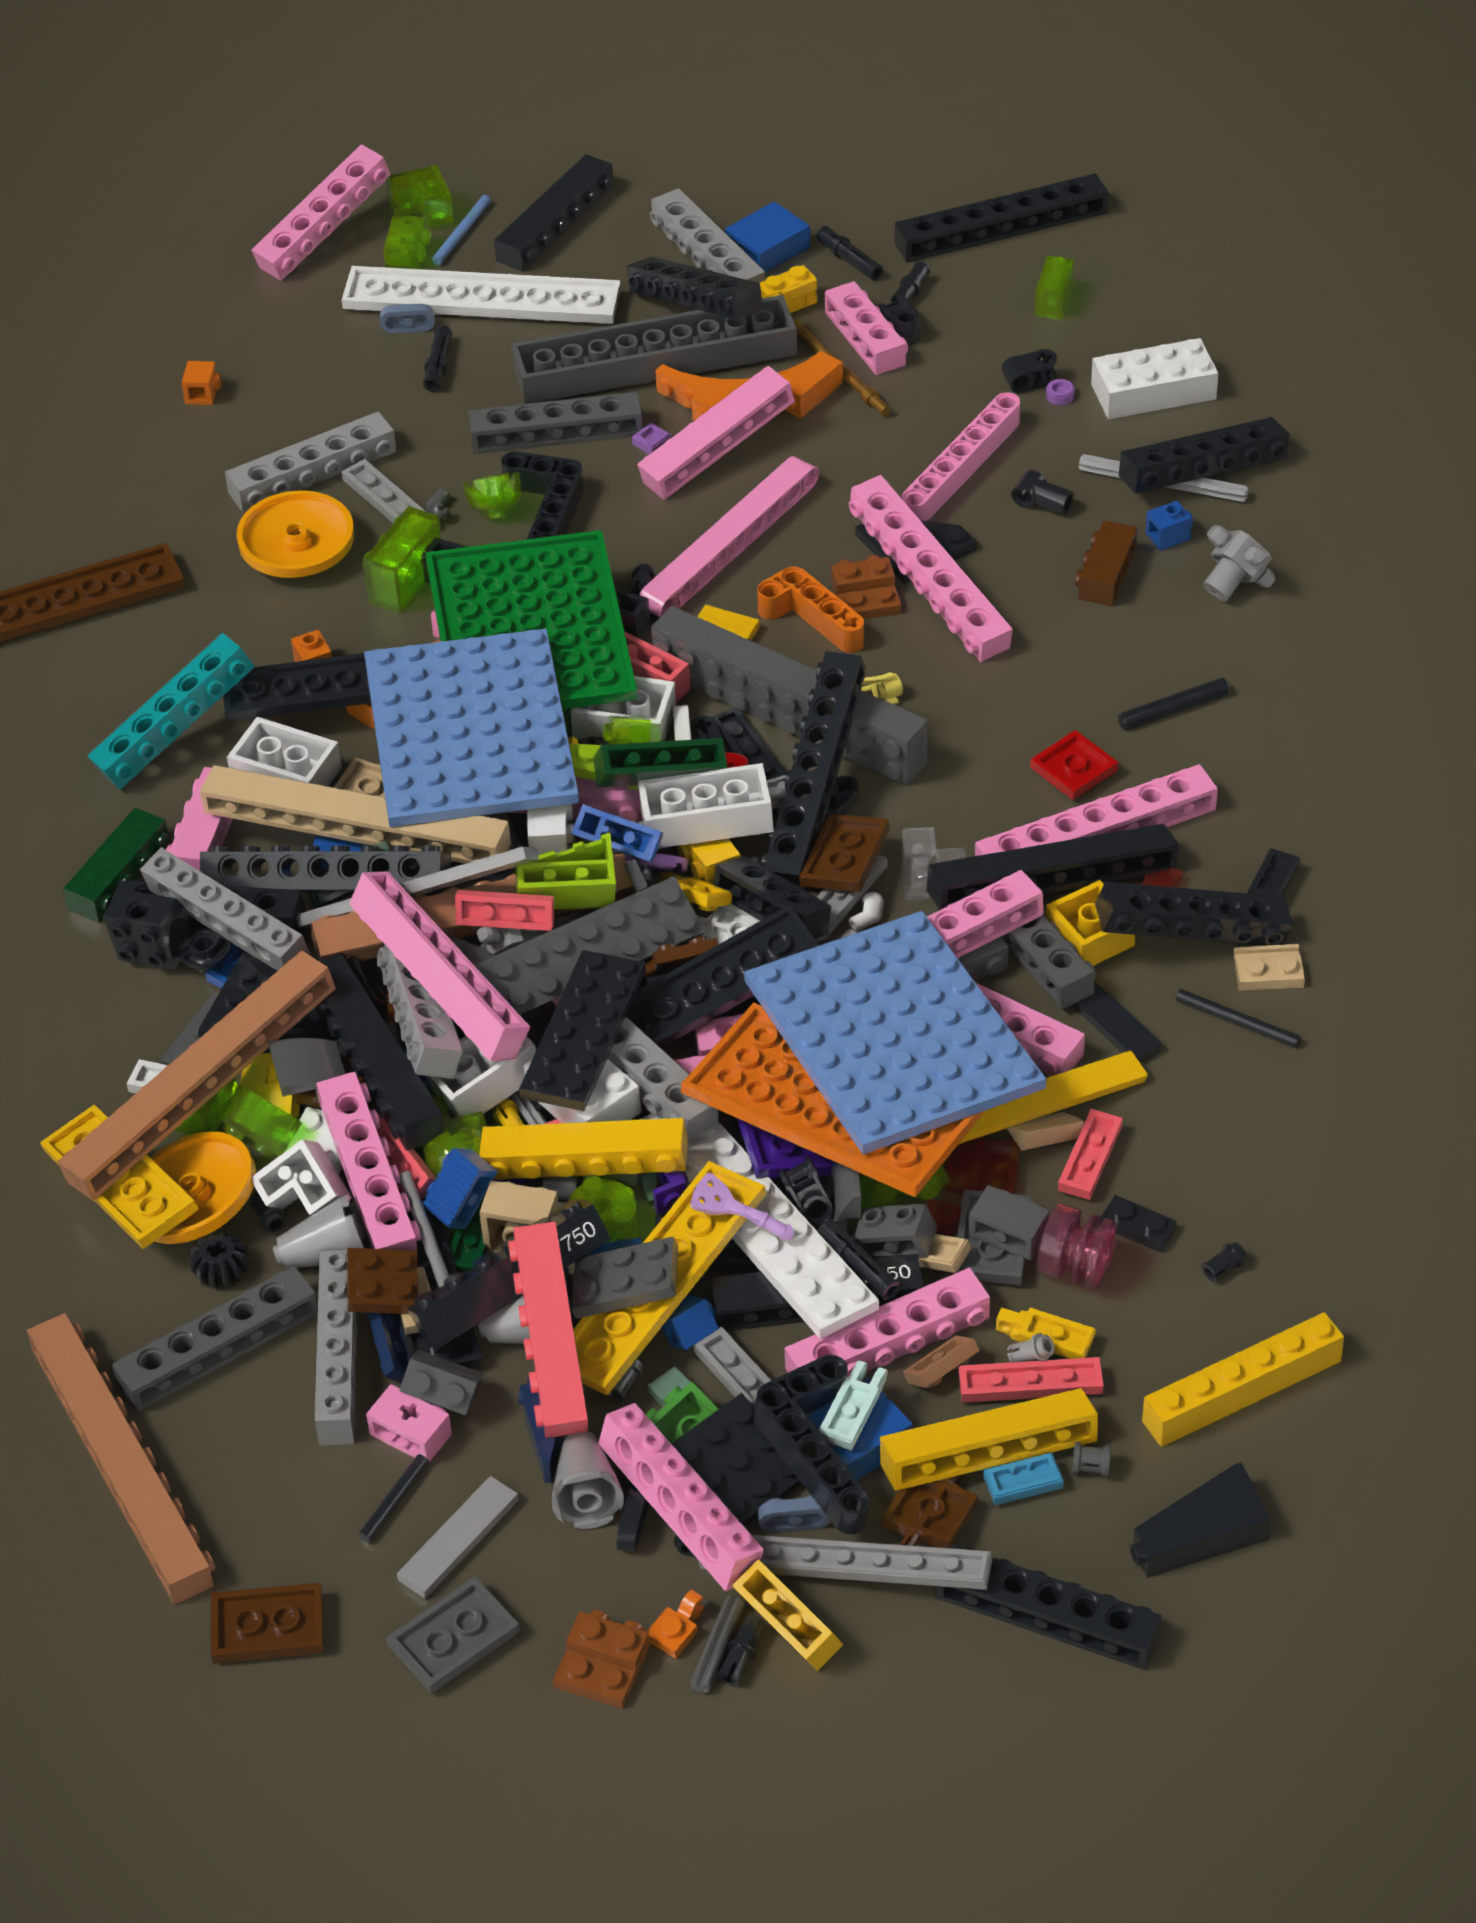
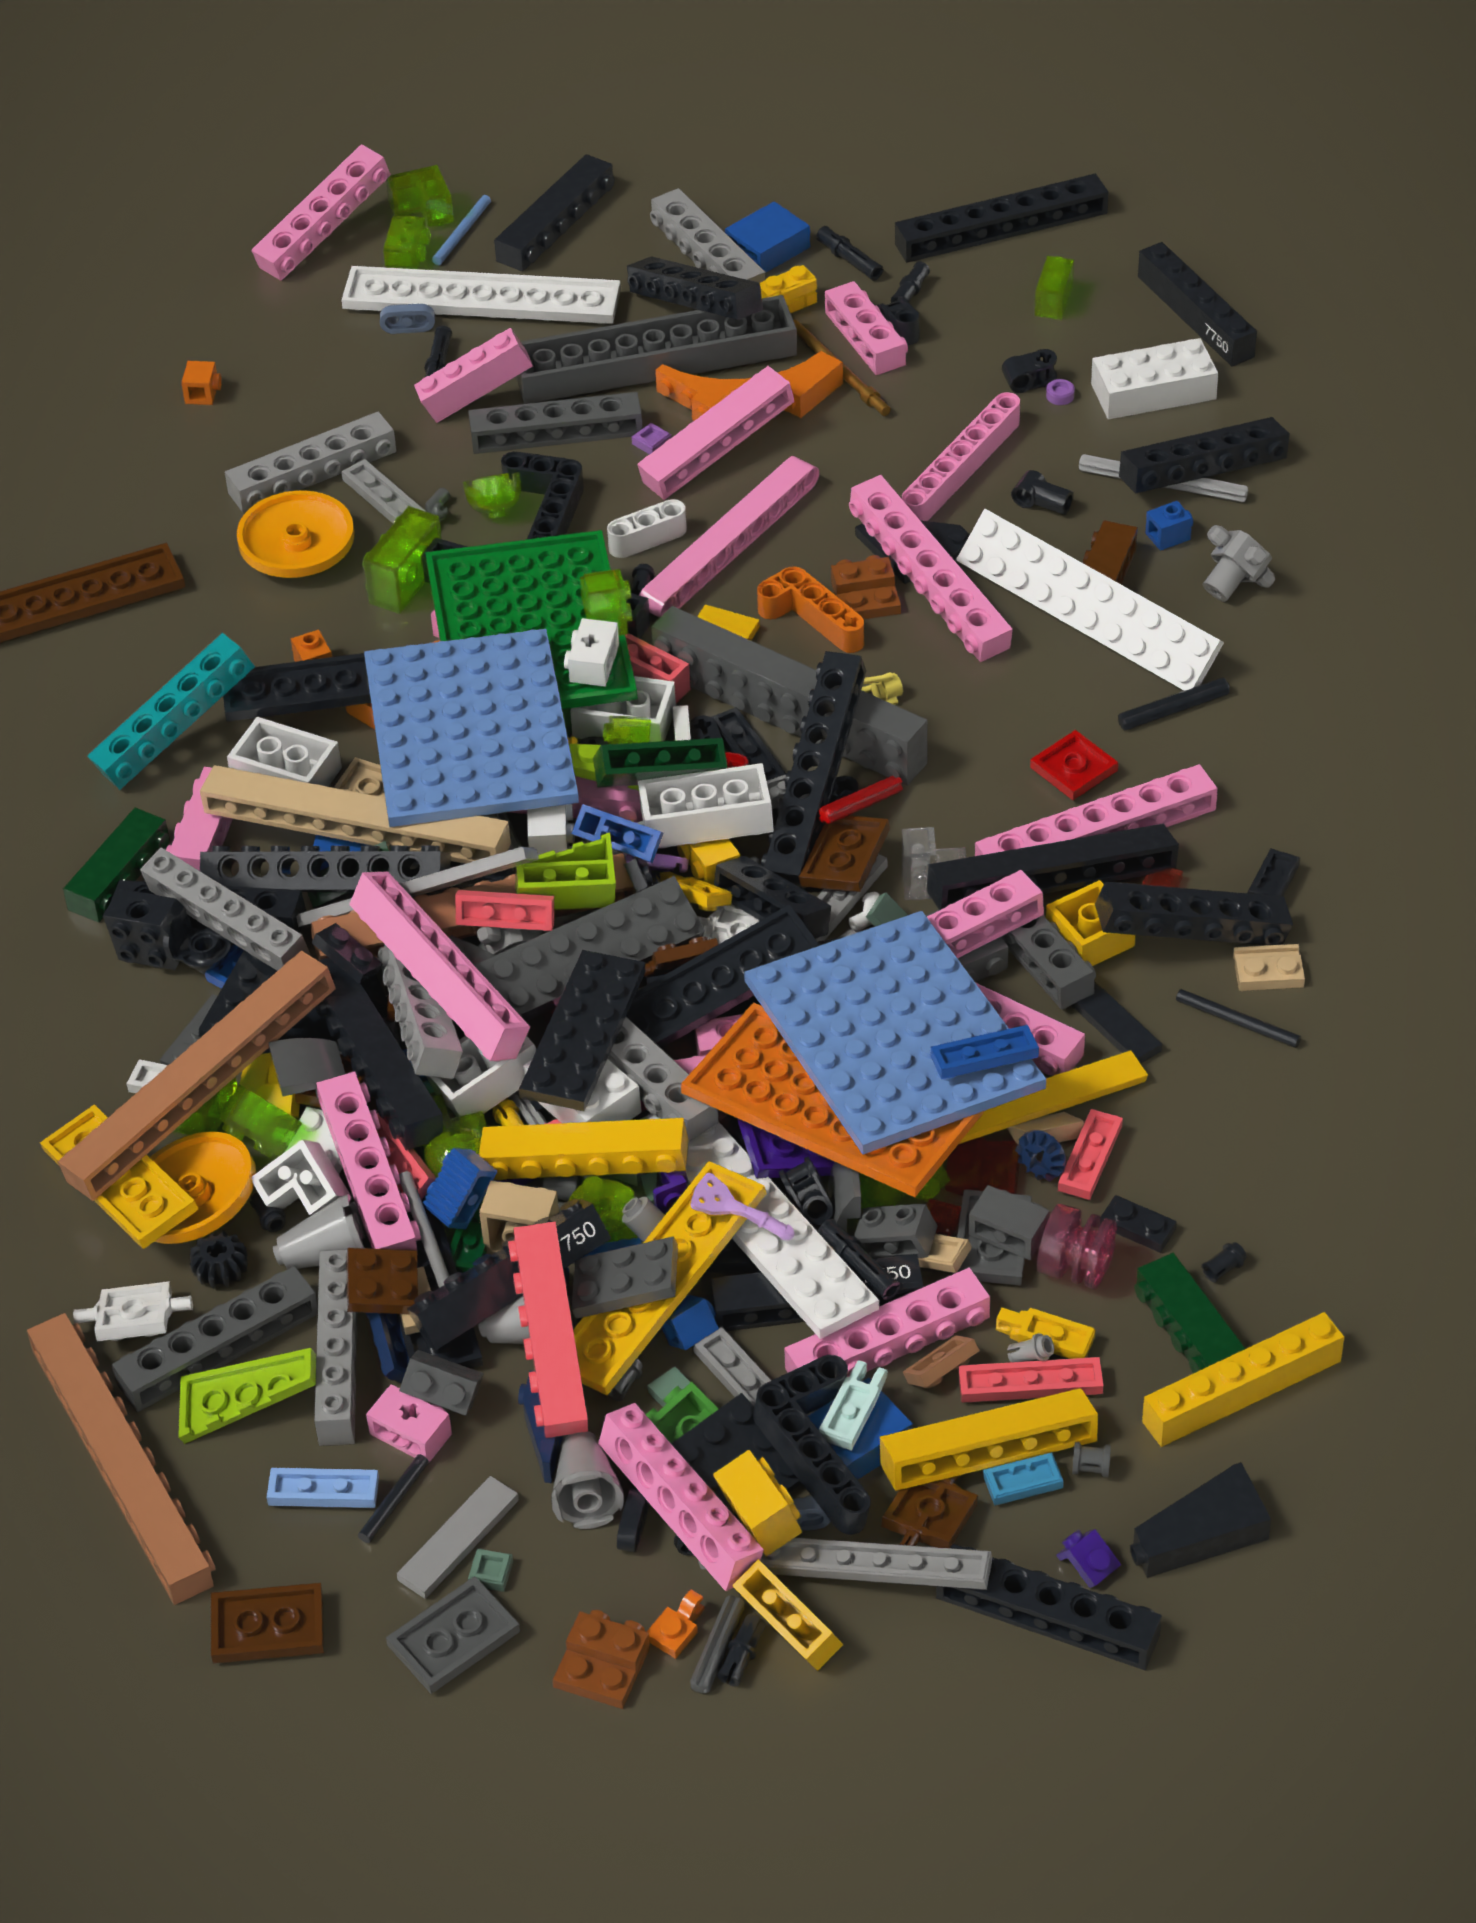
(133, 1311): none -> white plate
(235, 1391): none -> lime wing
(322, 1487): none -> light blue plate
(347, 953): none -> black plate
(473, 375): none -> bright pink brick
(491, 1569): none -> sand green tile
(592, 652): none -> white brick
(605, 598): none -> clear neon green brick
(641, 1216): none -> light grey brick
(646, 528): none -> white beam
(759, 1501): none -> yellow brick
(860, 799): none -> red axle
(885, 910): none -> sand green tile
(984, 1052): none -> blue plate
(1053, 1159): none -> dark blue gear
(1089, 601): none -> white plate
(1089, 1556): none -> dark purple bracket
(1185, 1313): none -> dark green brick
(1197, 304): none -> black brick

